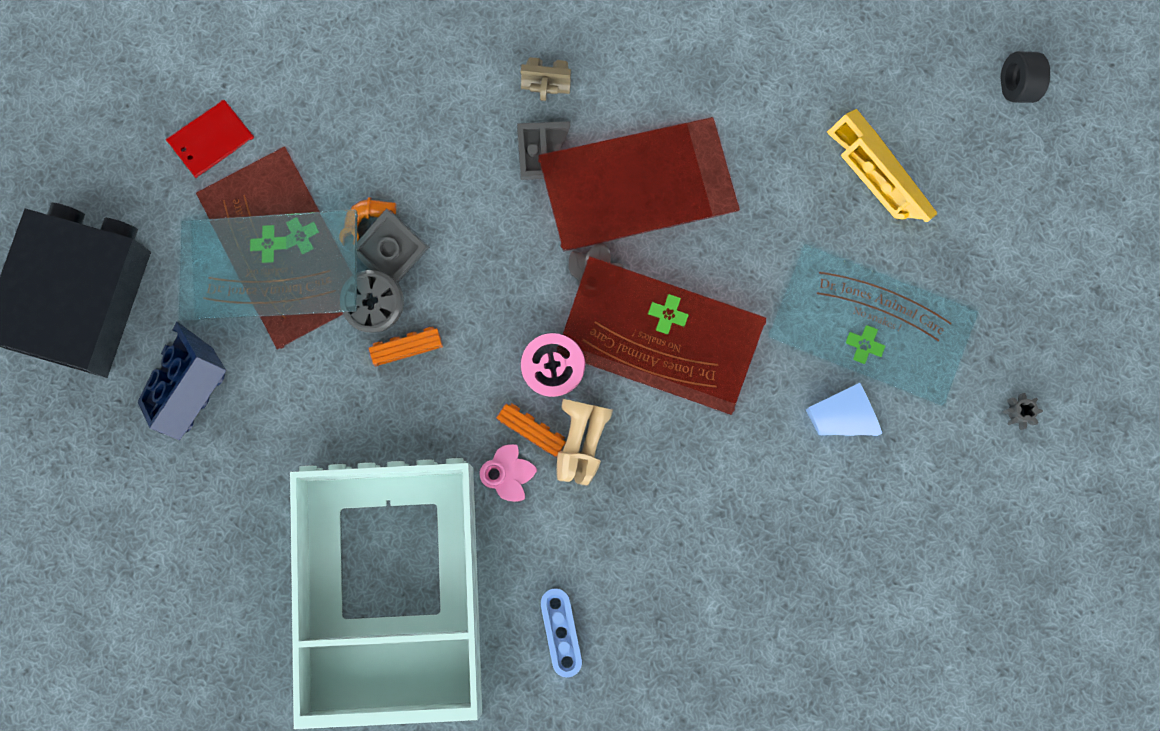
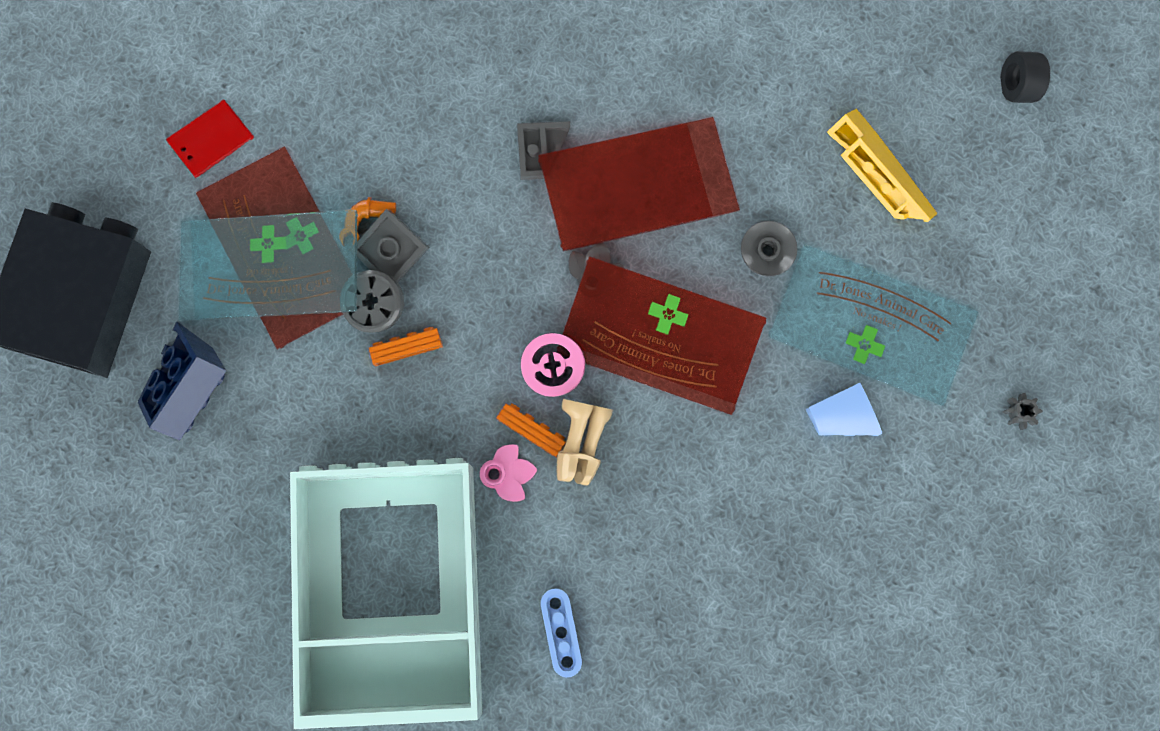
(546, 79): dark tan hips -> none
(772, 235): none -> dark grey dish

